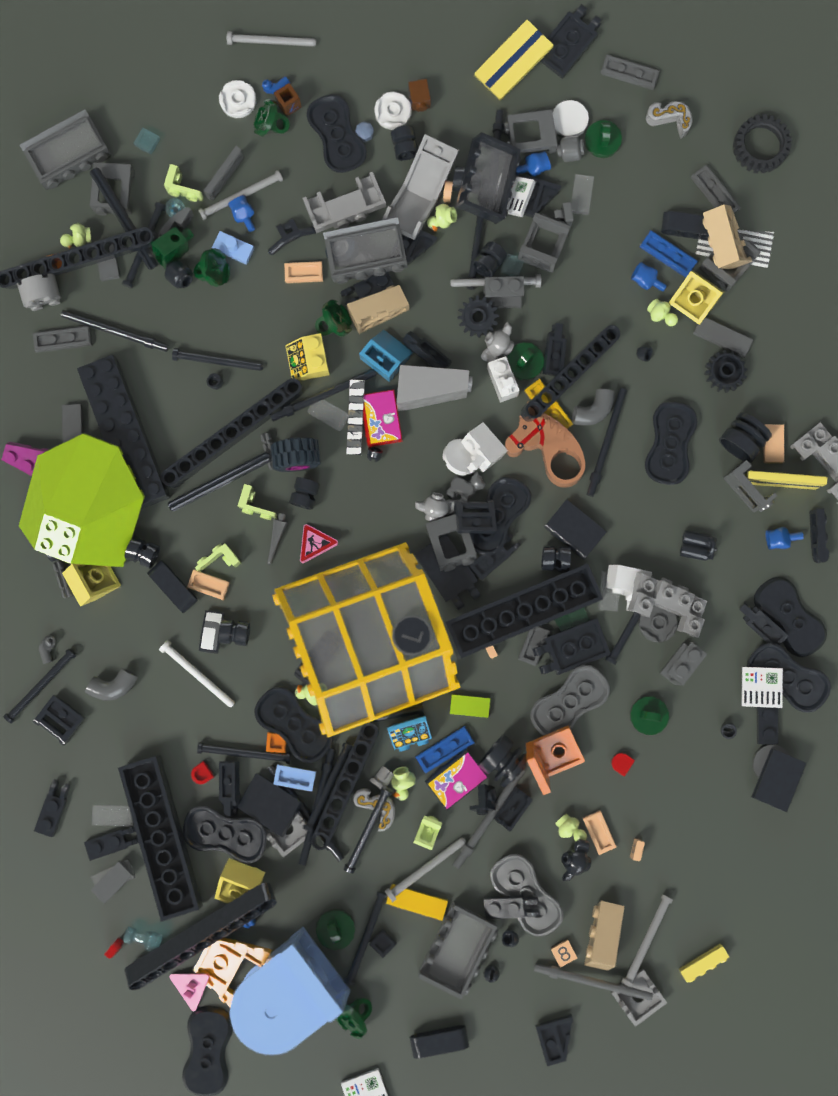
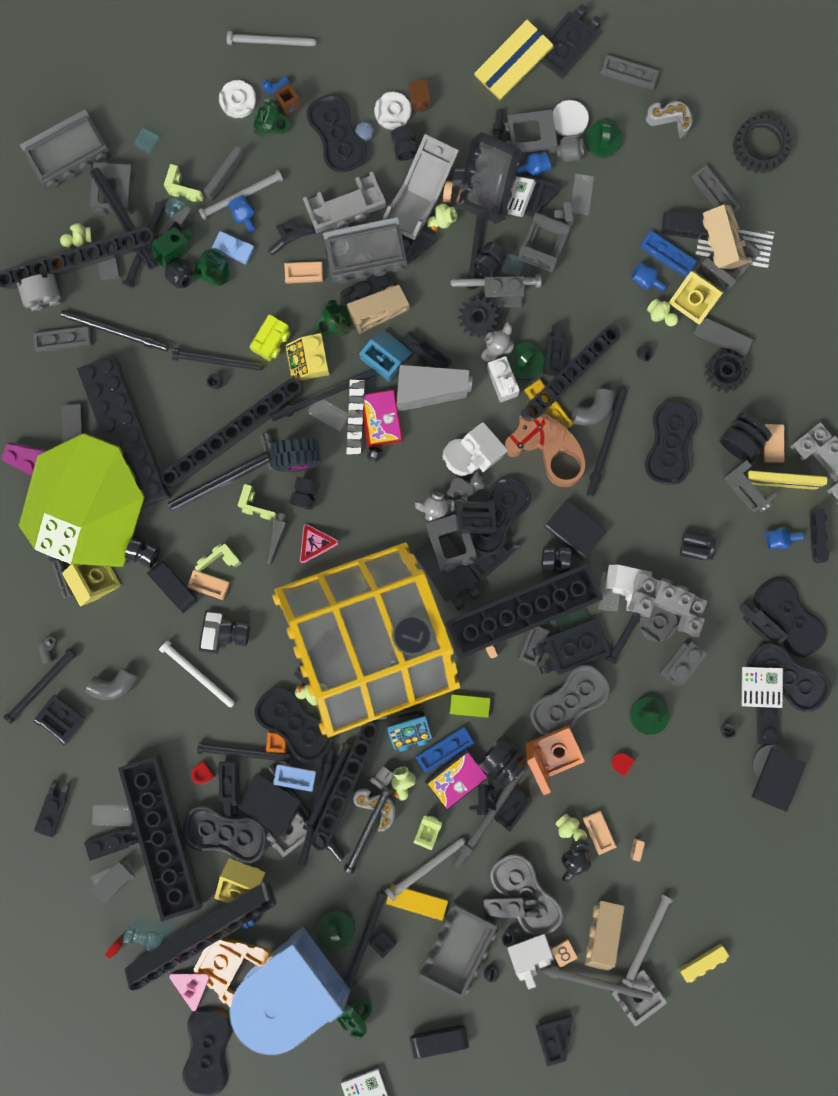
(270, 337): none -> neon yellow brick
(528, 955): none -> white hinge

